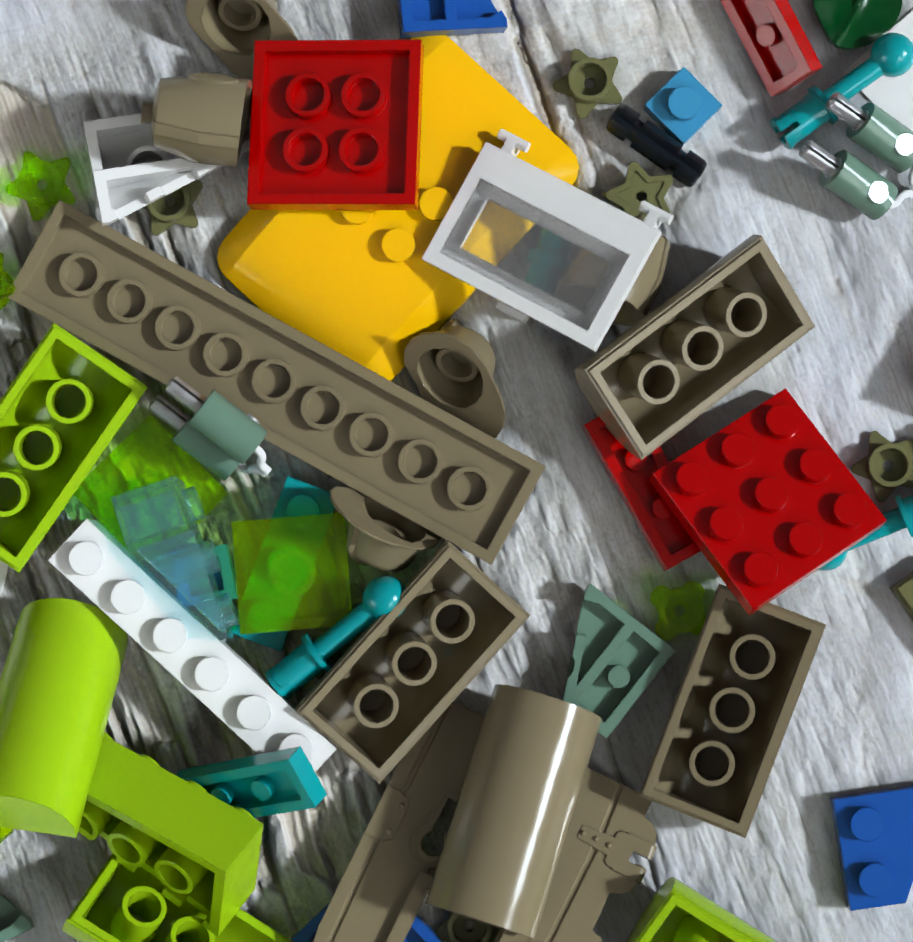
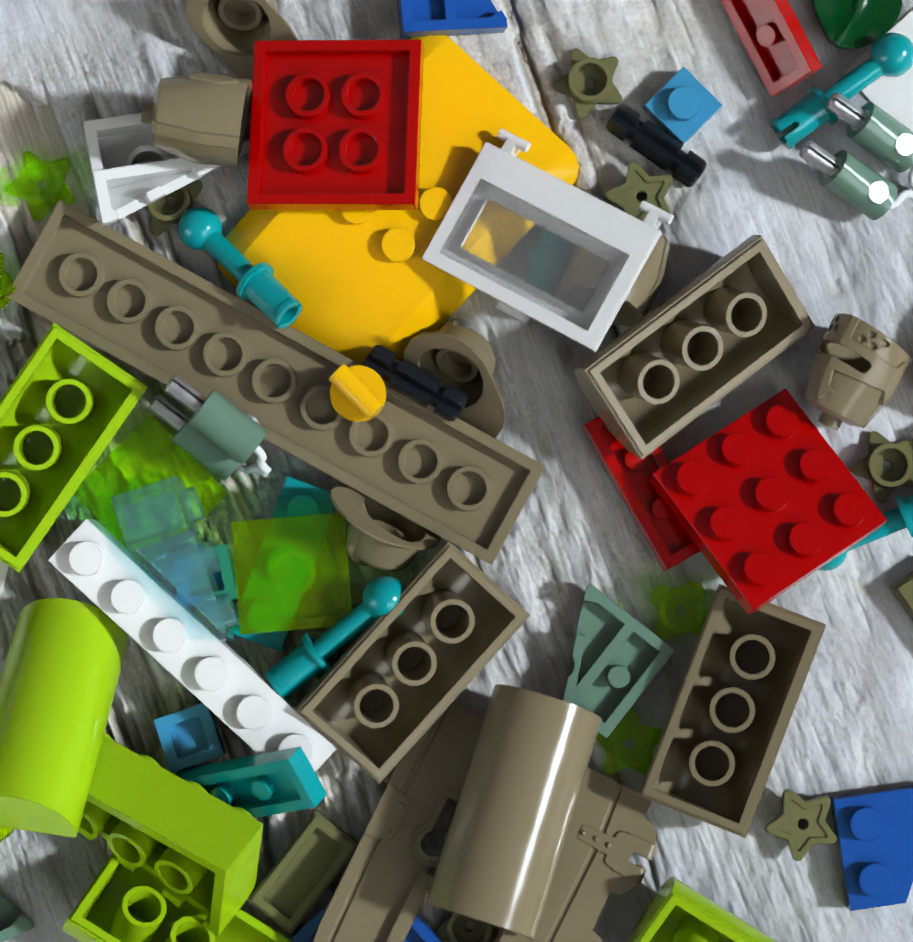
(189, 737): none -> dark azure plate
(202, 229): none -> teal pin
(304, 872): none -> olive tile
(357, 392): none -> yellow plate
(416, 383): none -> black axle
(639, 755): none -> clear neon green plate
(787, 827): none -> olive plate
(853, 372): none -> dark tan helmet

